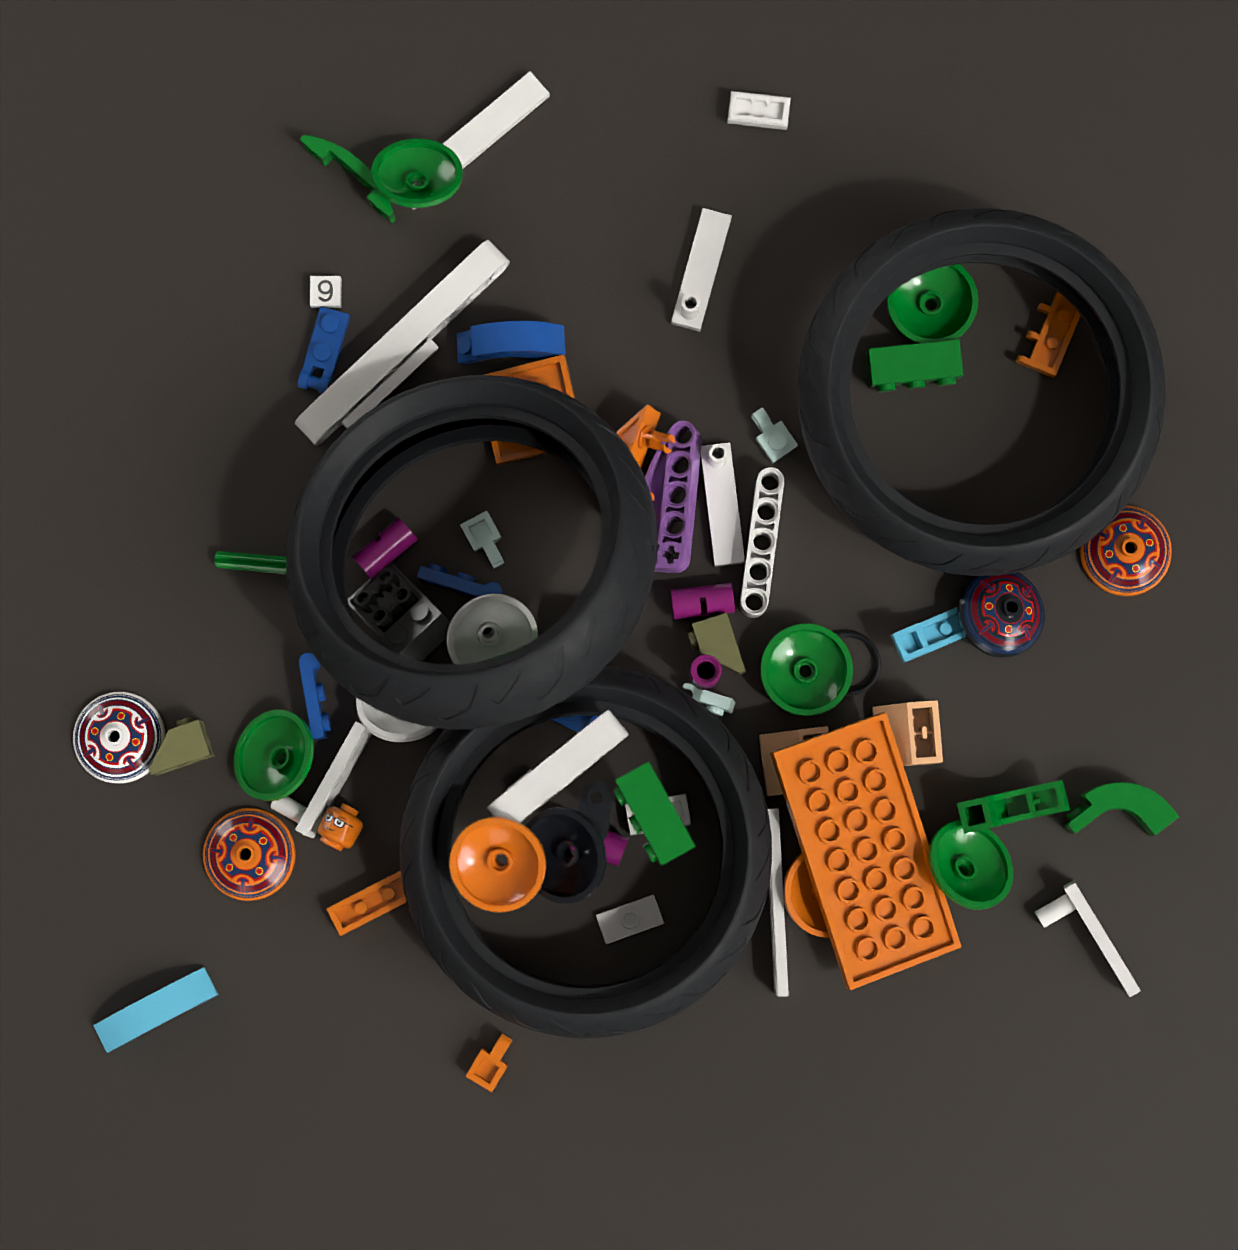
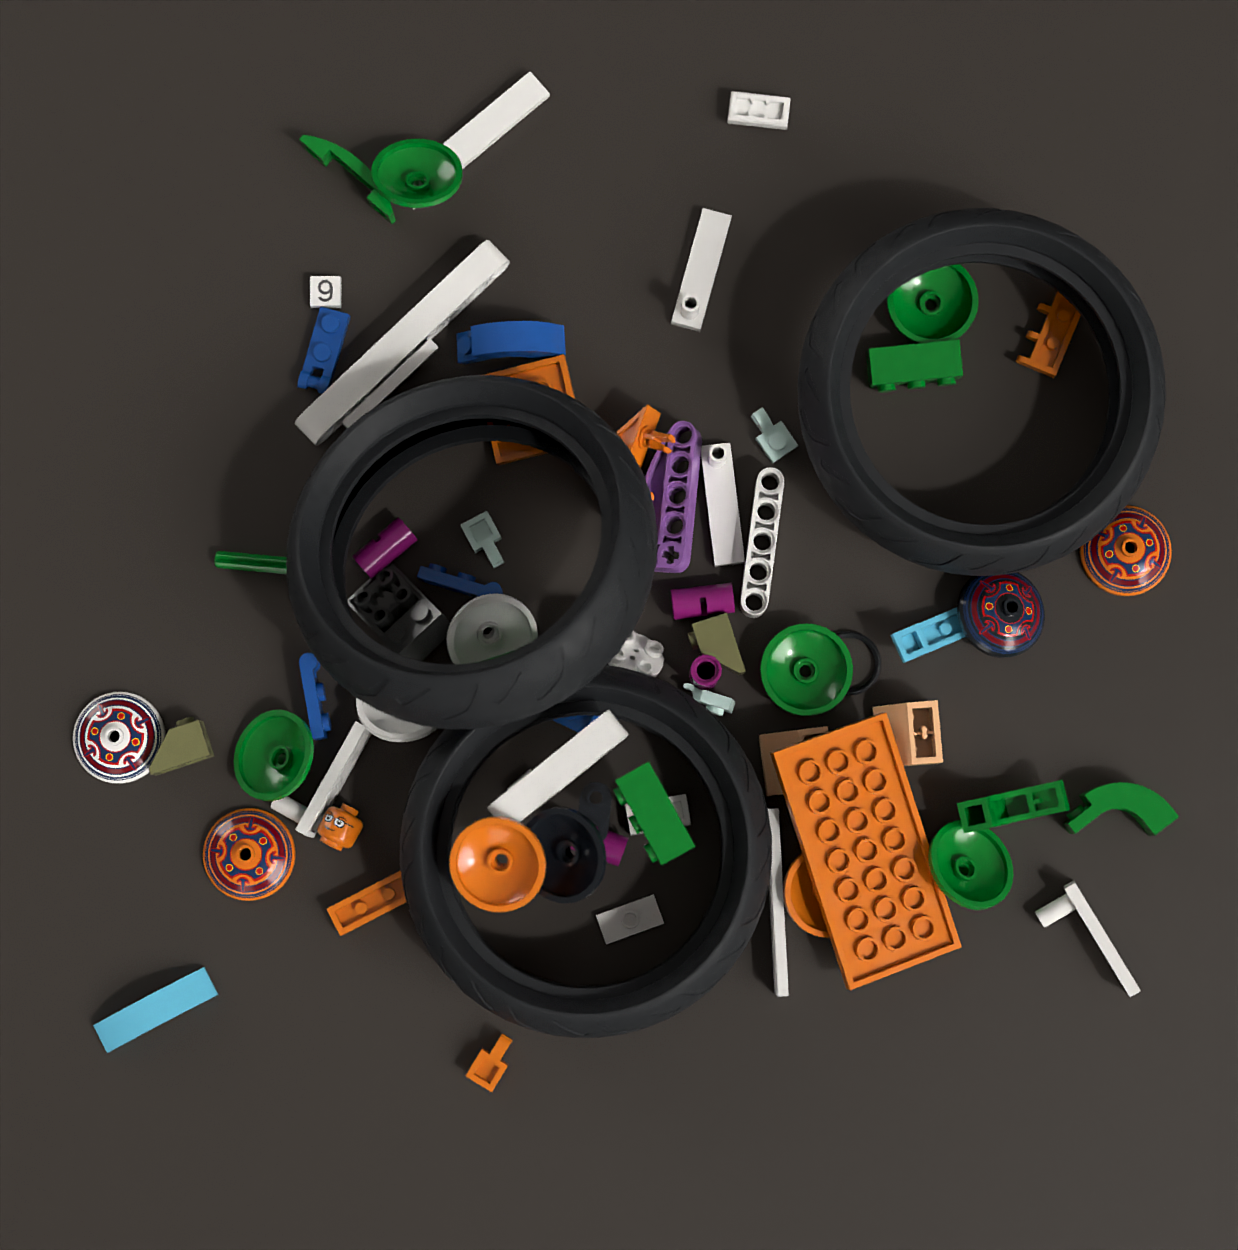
(640, 655): none -> white plate

